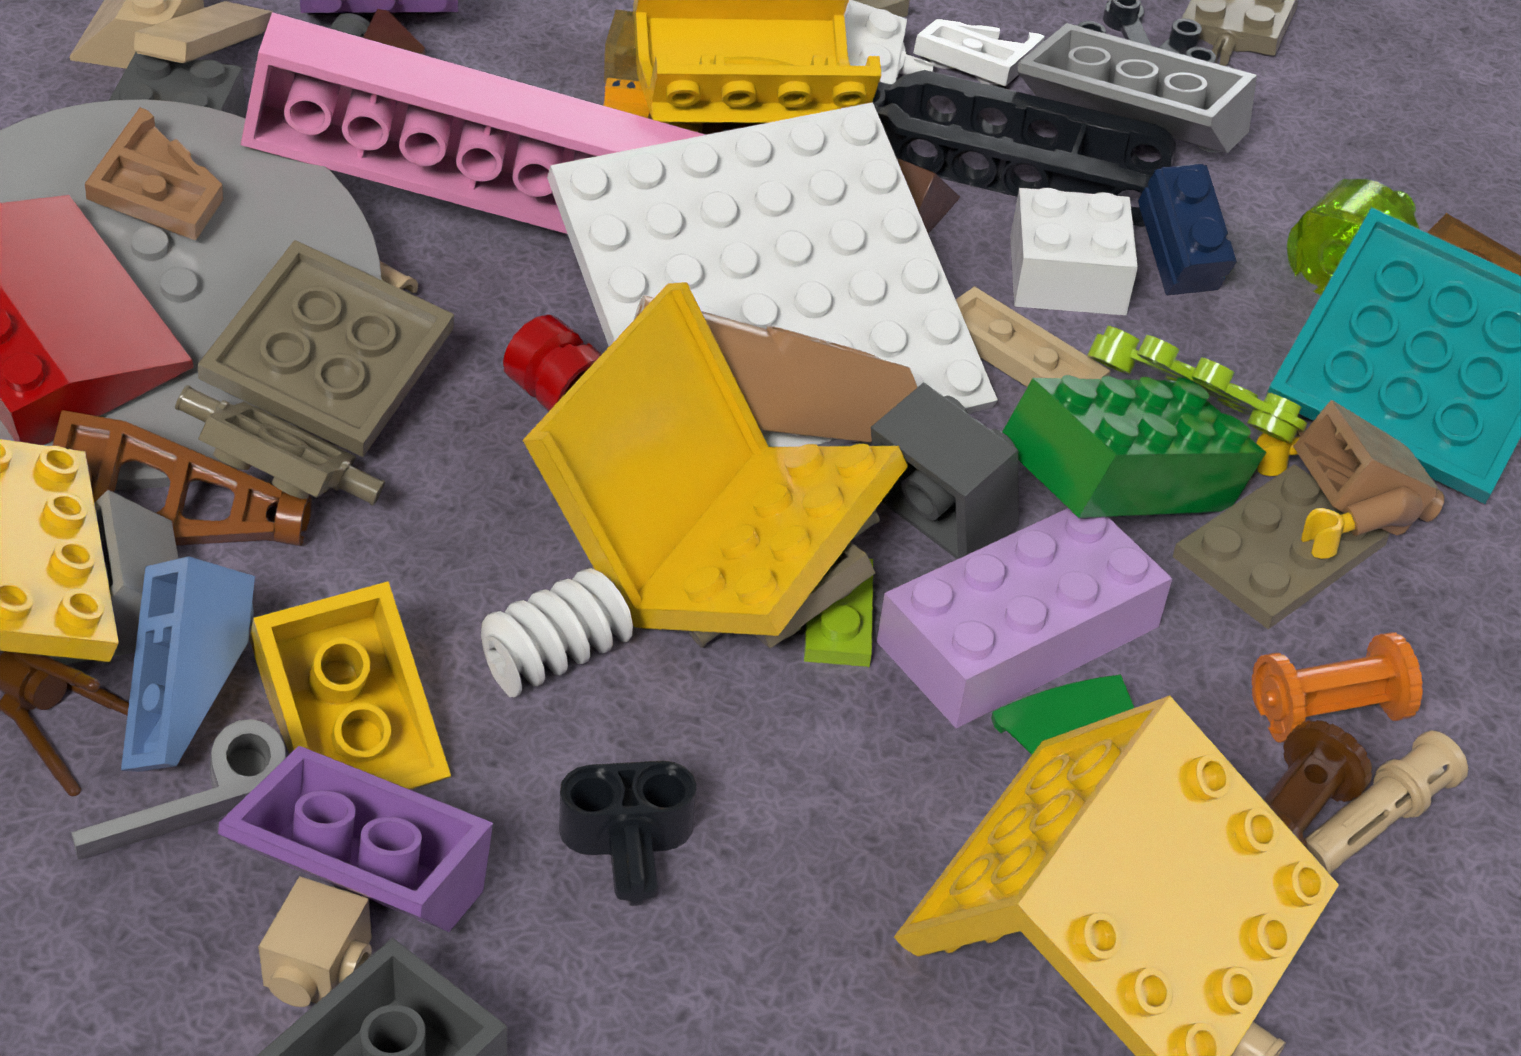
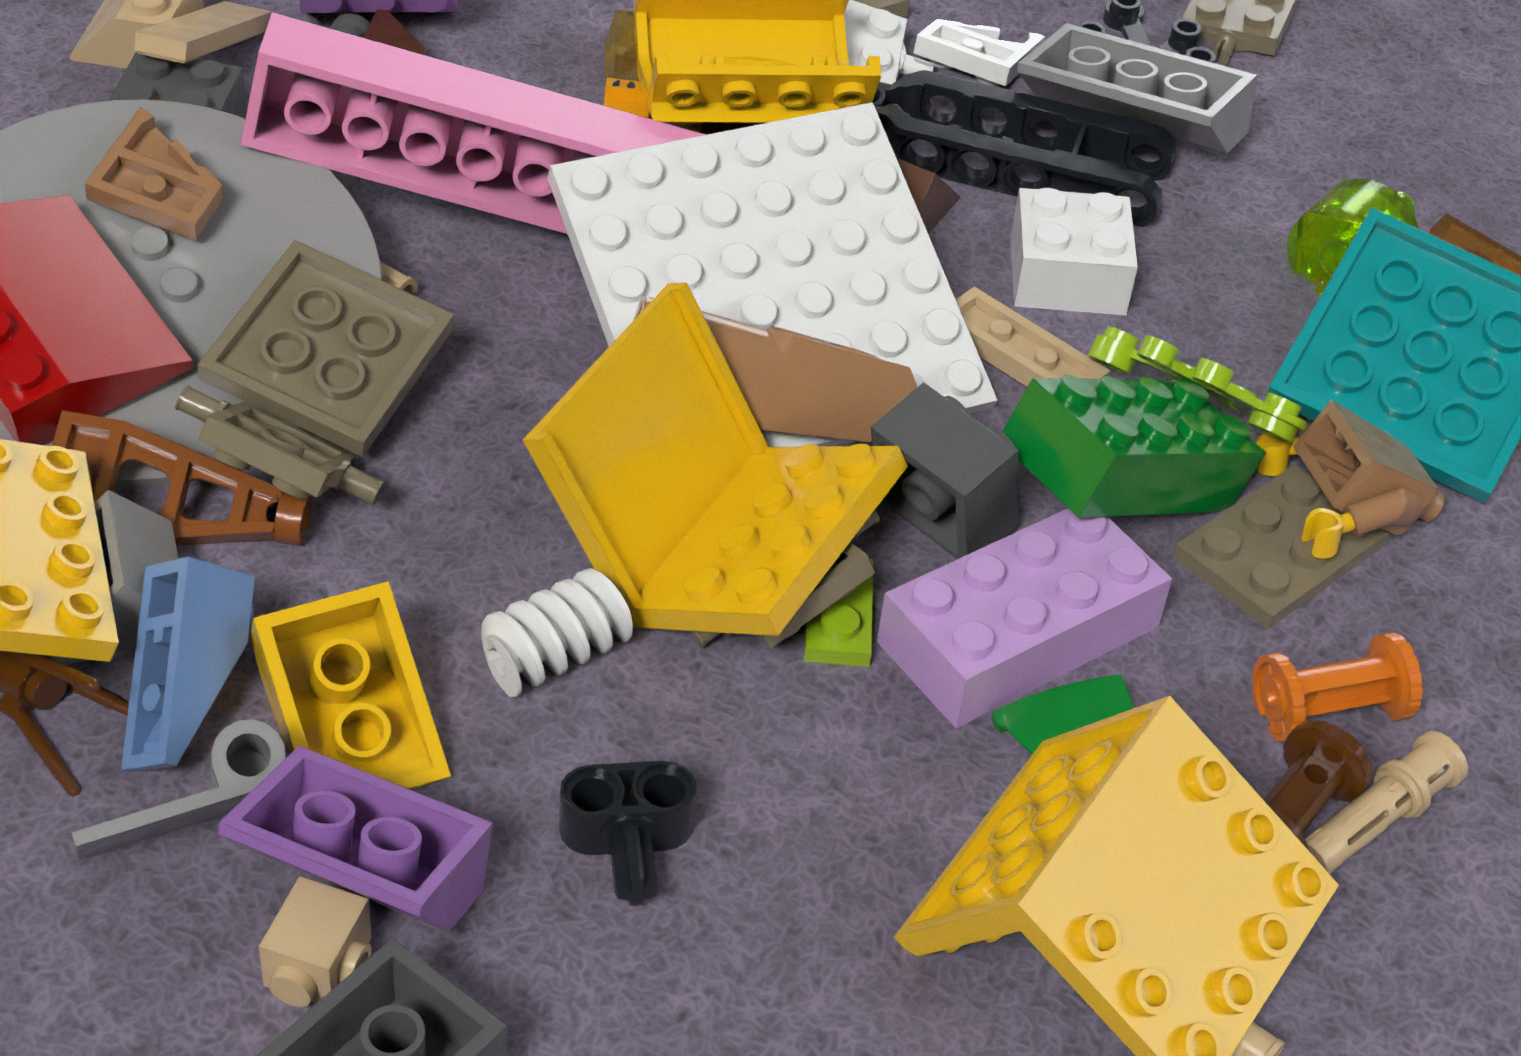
(547, 359): red wheel -> none
(1186, 229): dark blue brick -> none

